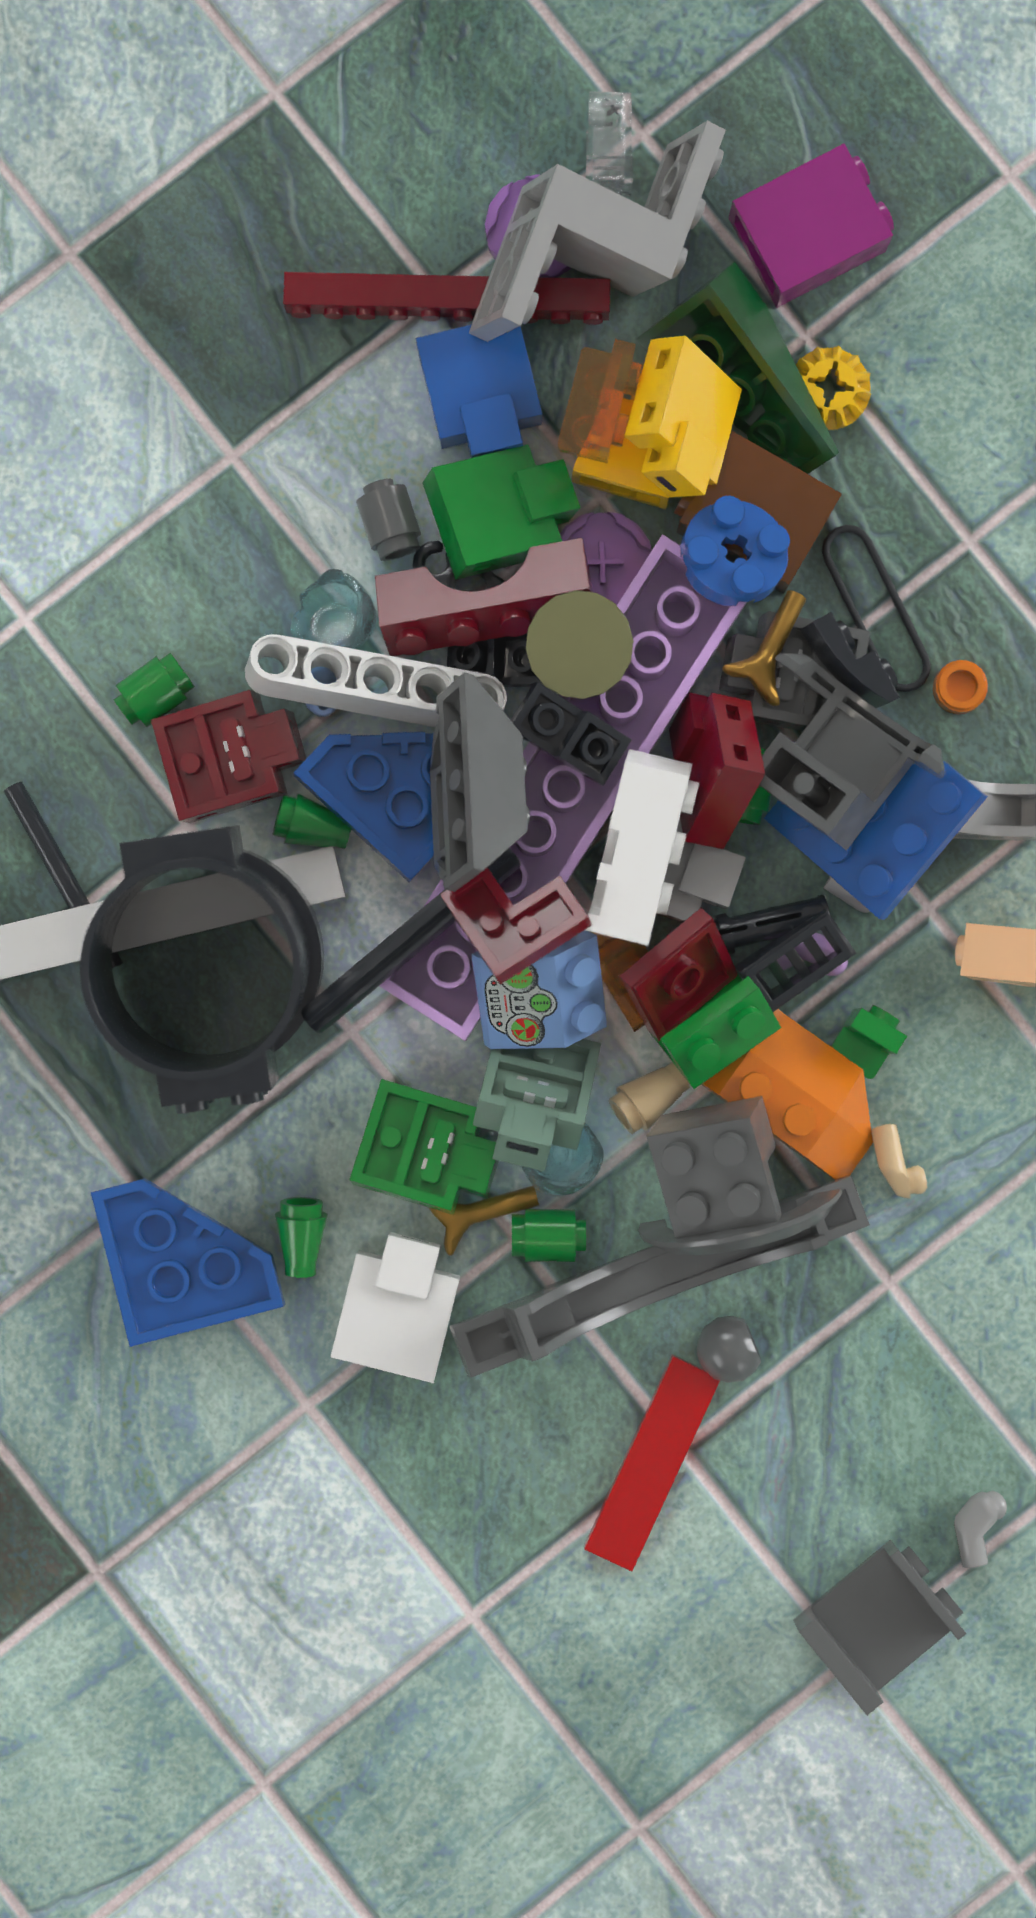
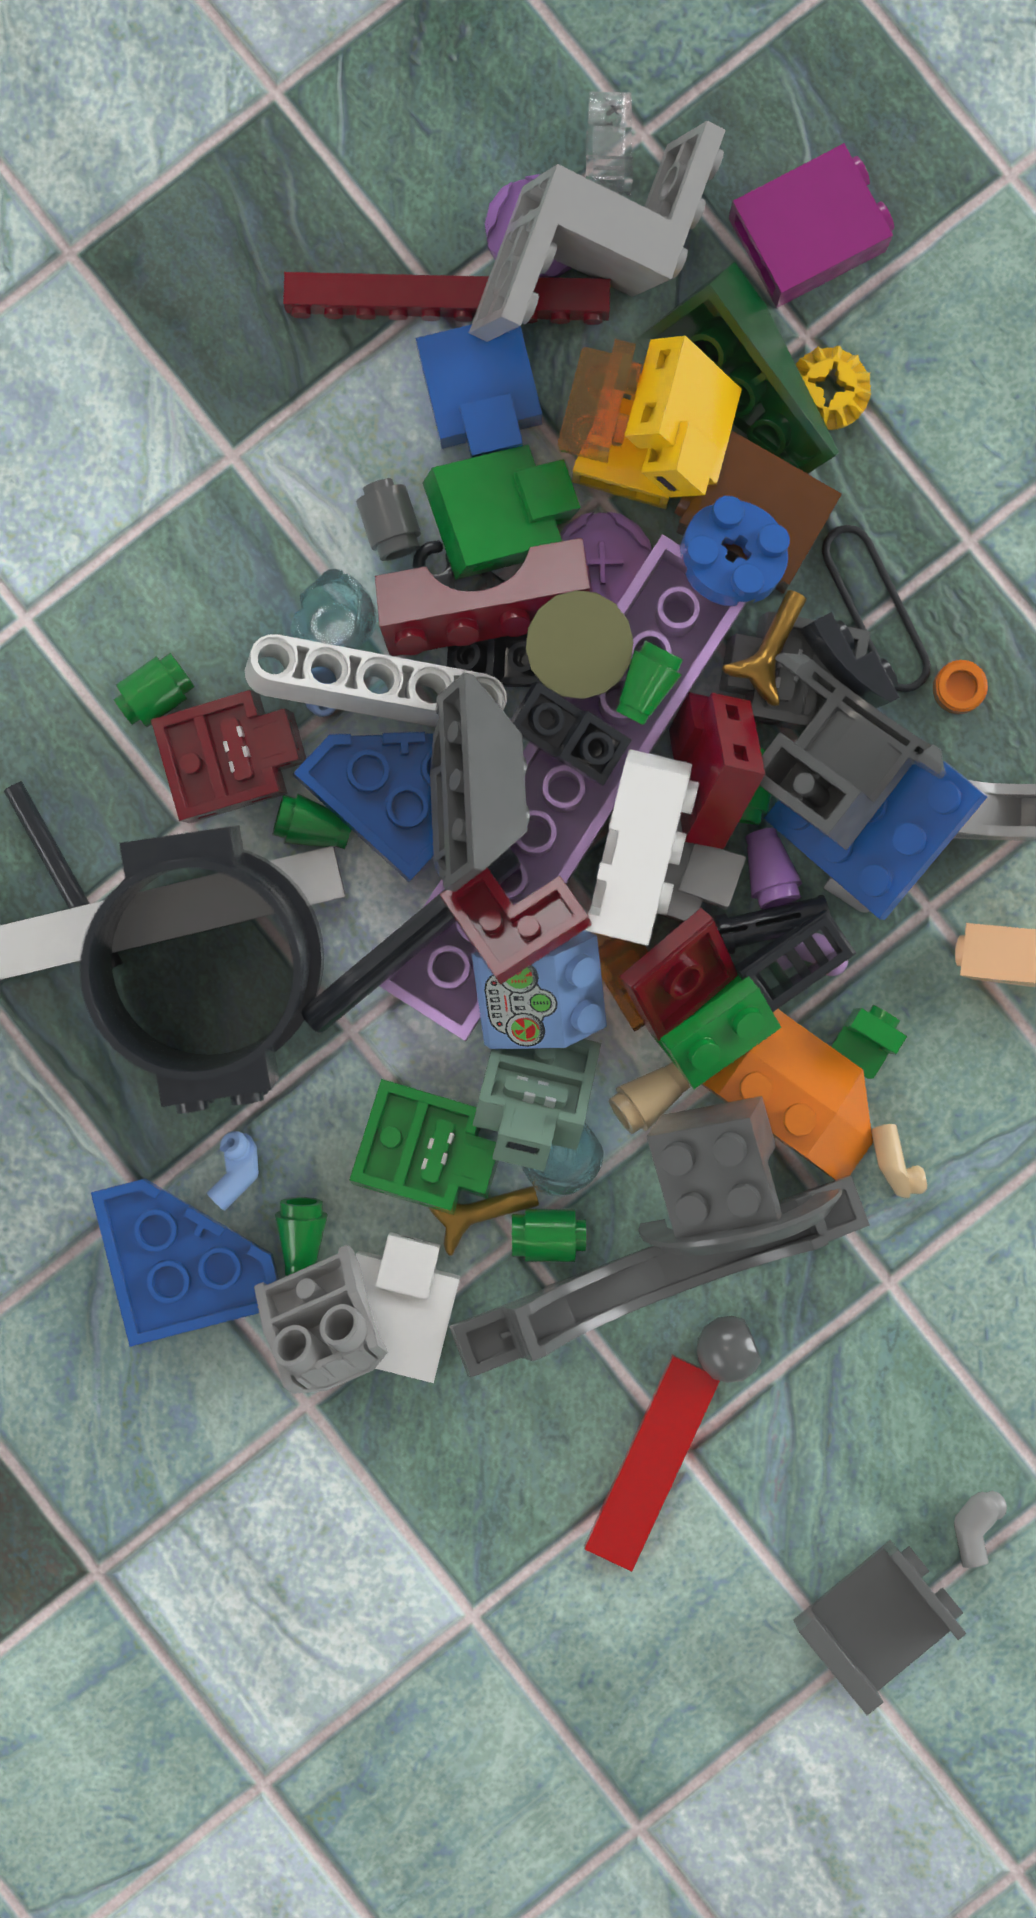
(240, 1166): none -> light blue arm
(320, 1324): none -> light grey slope
(648, 682): none -> green cone
(771, 870): none -> medium lavender cone

